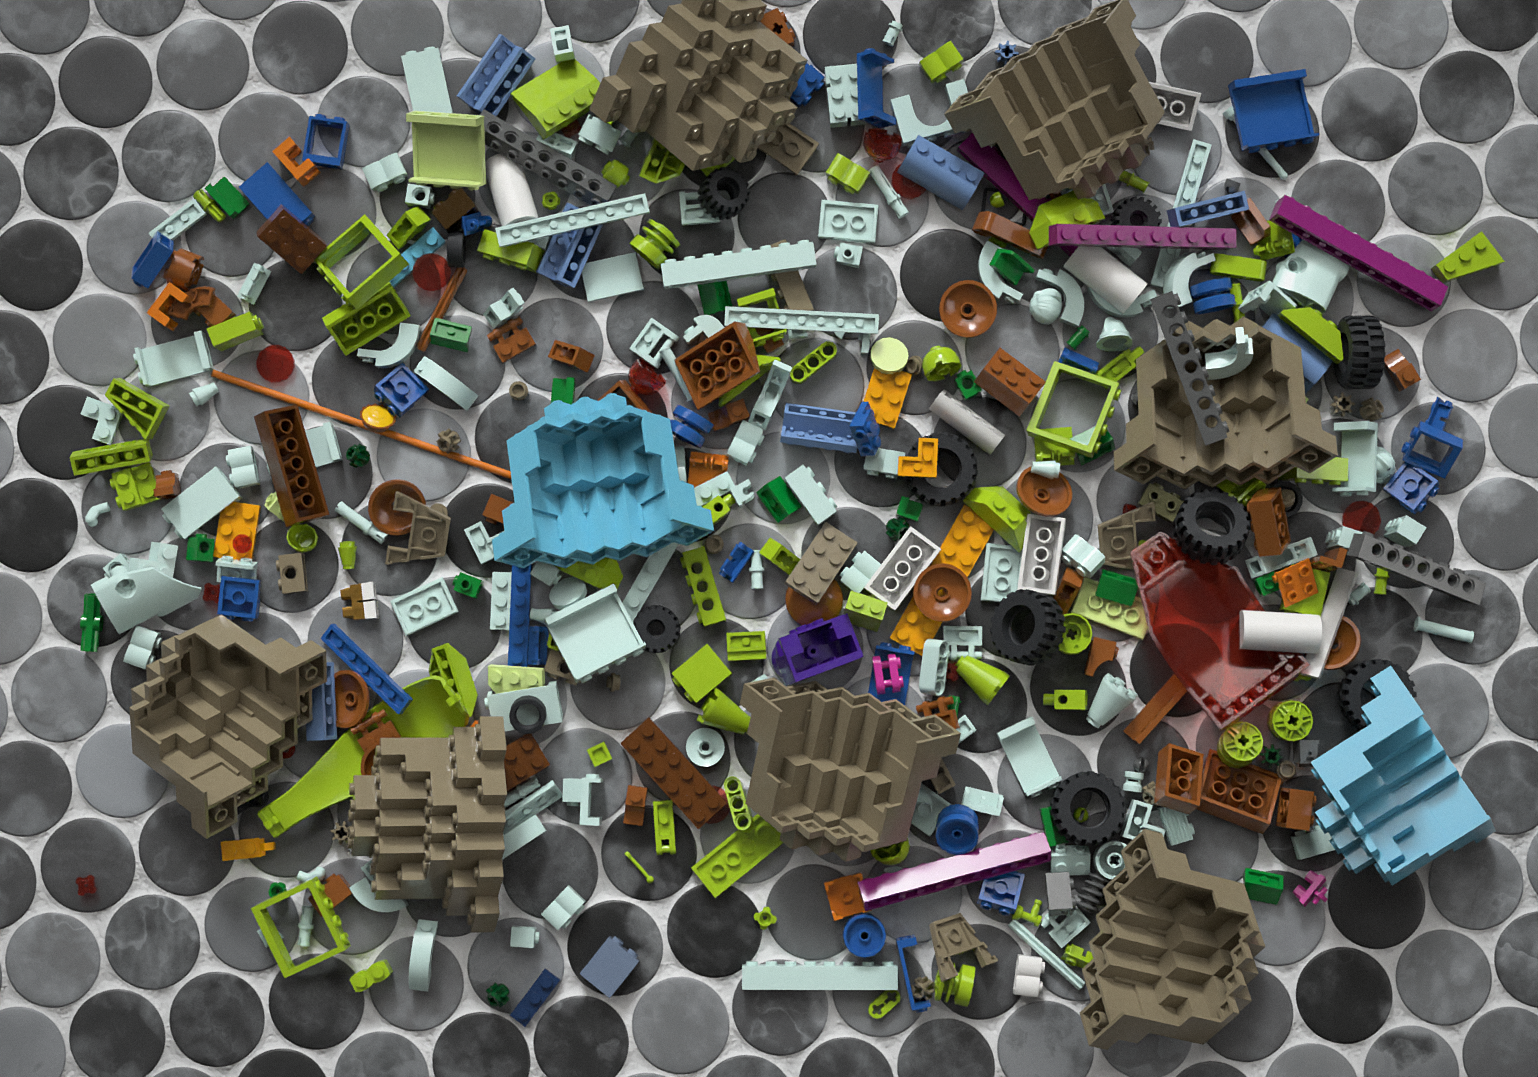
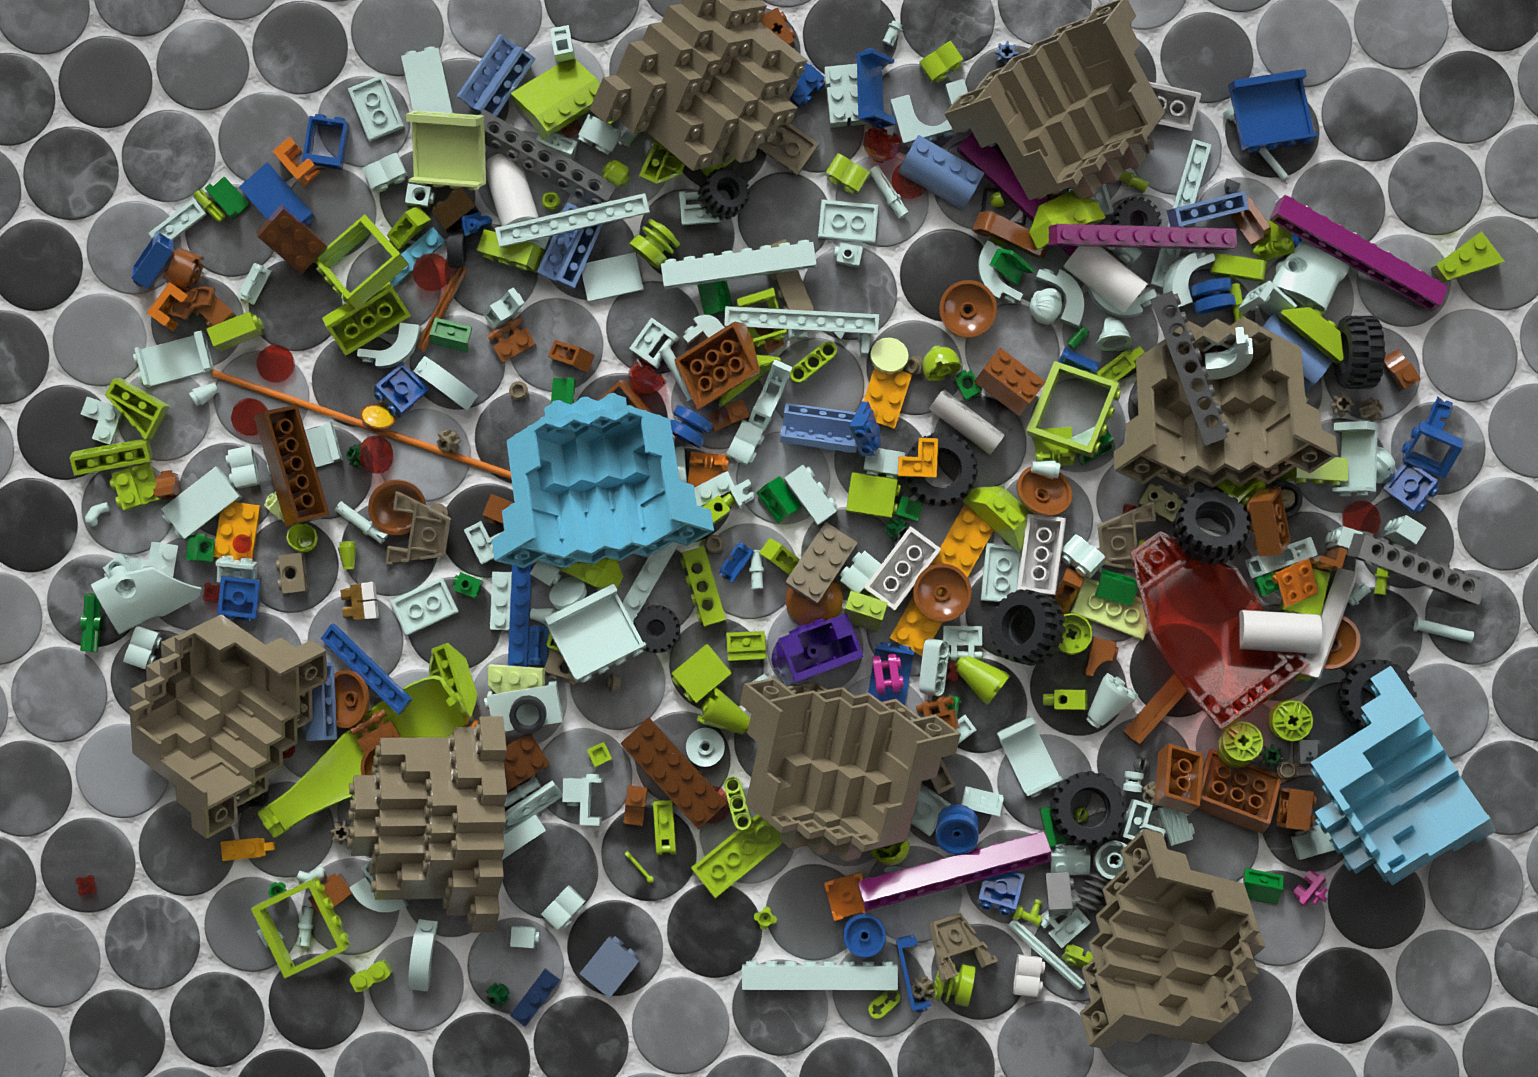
(243, 416): none -> clear red tile
(376, 108): none -> light aqua tile
(376, 454): none -> clear red tile
(872, 495): none -> lime brick

